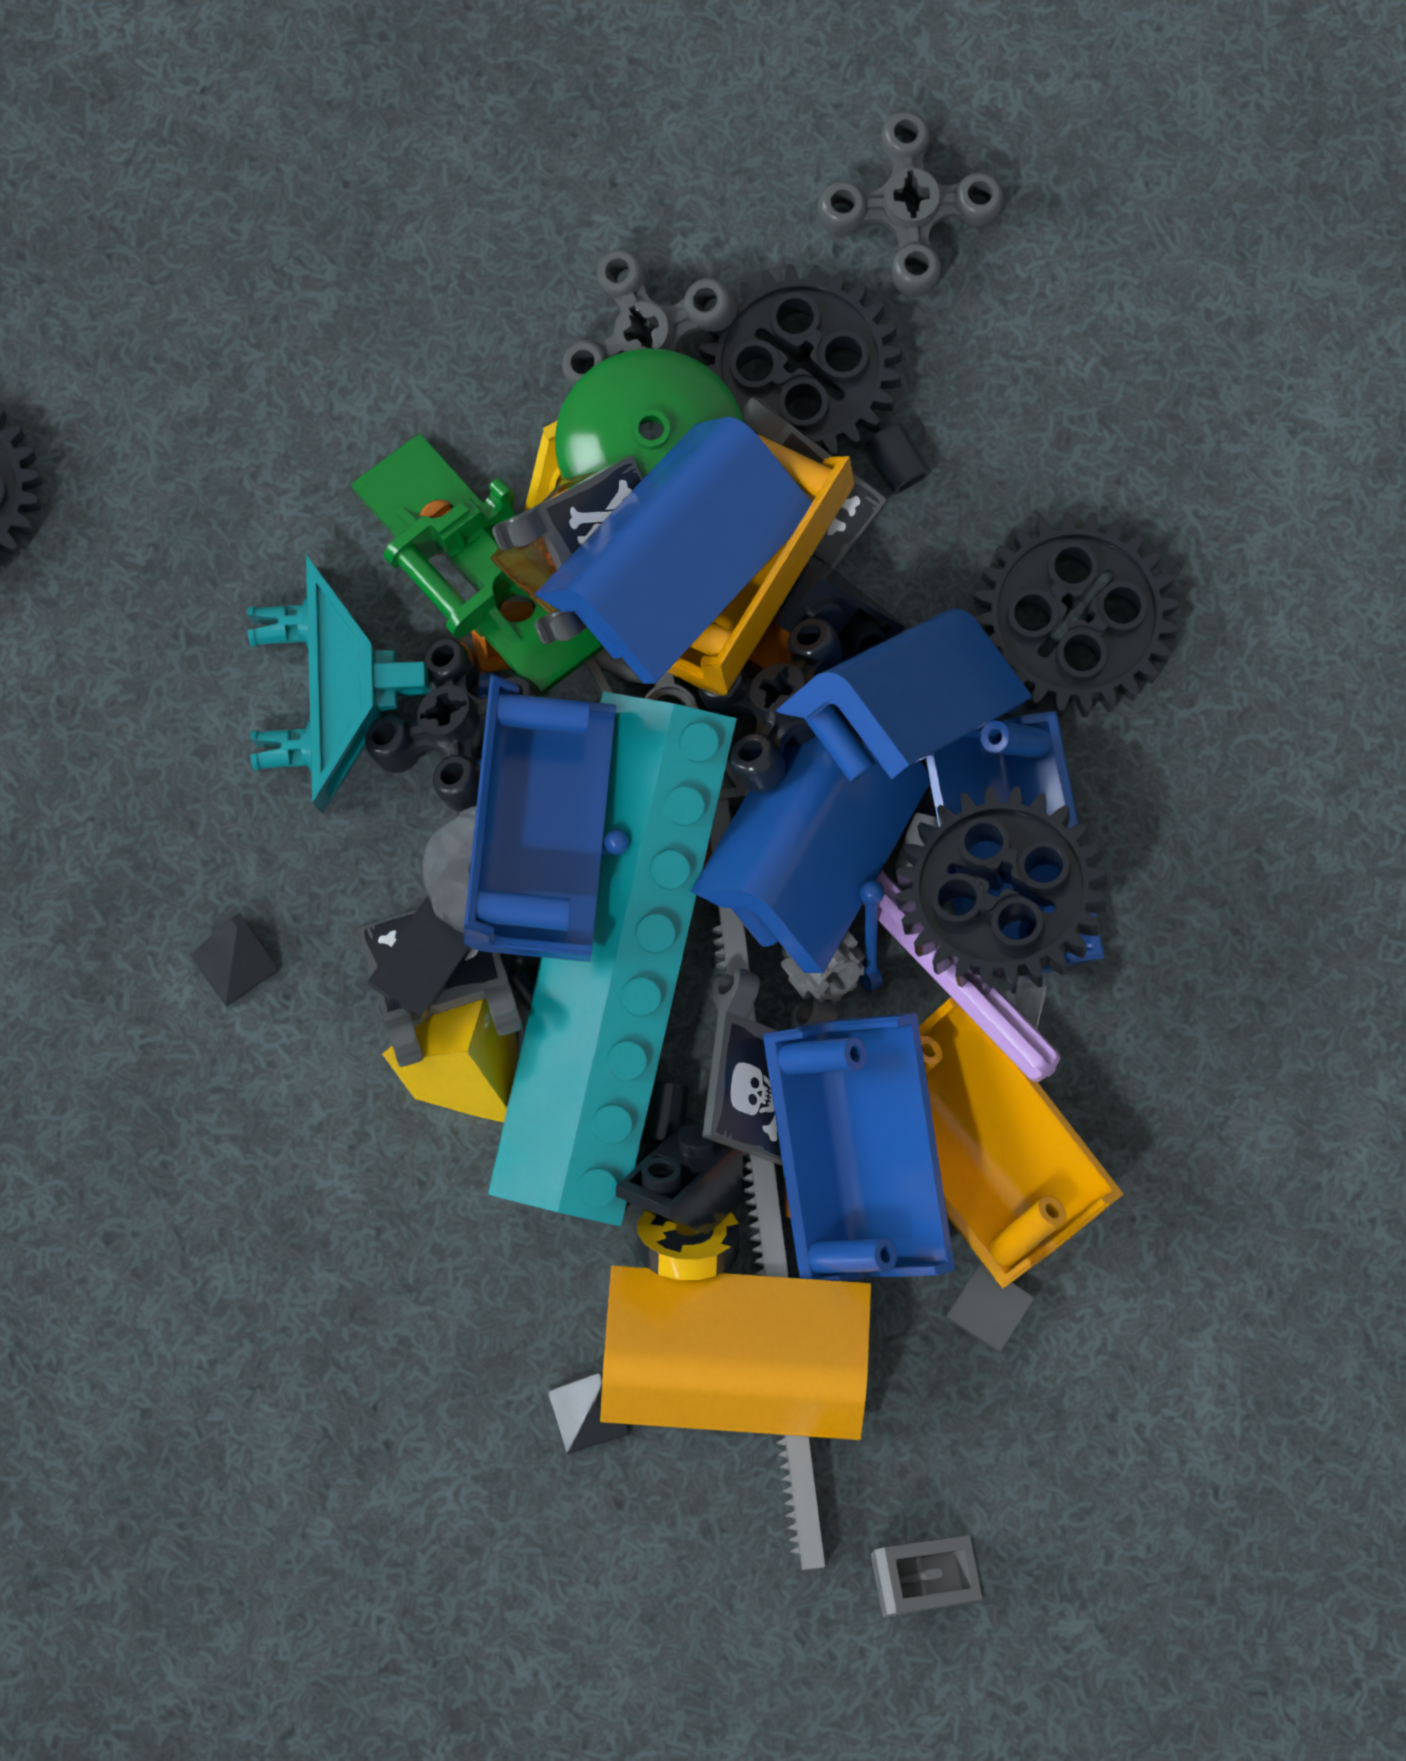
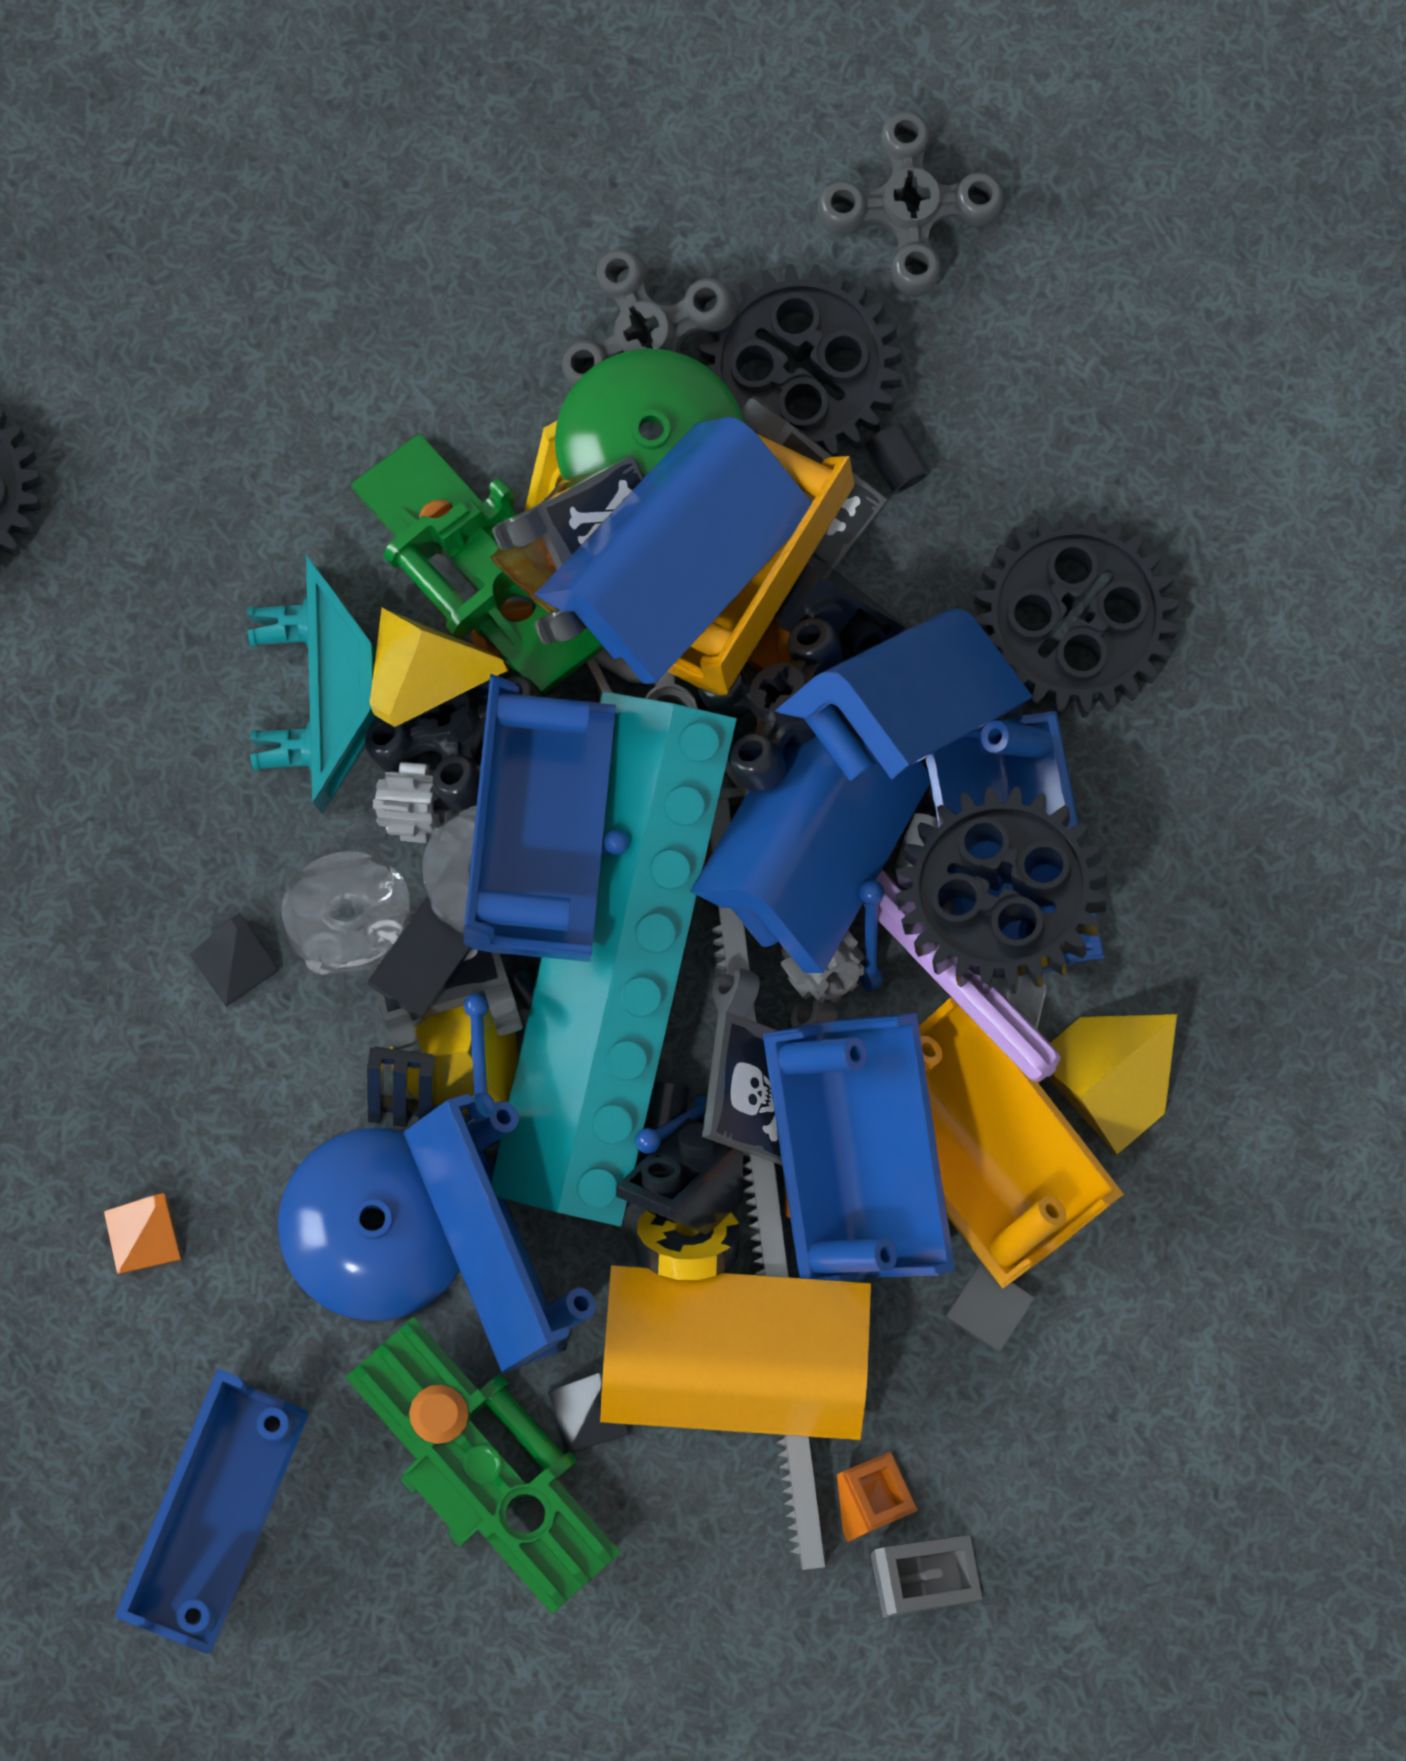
(142, 1234): none -> orange slope
(212, 1513): none -> blue piece
(345, 945): none -> clear plate
(356, 1269): none -> blue dish
(399, 1102): none -> black tile
(409, 803): none -> light grey gear
(423, 668): none -> yellow slope
(466, 1479): none -> green piece
(476, 1007): none -> blue hinge
(485, 1236): none -> blue piece
(649, 1140): none -> blue hinge
(872, 1496): none -> orange slope
(1116, 1072): none -> yellow slope

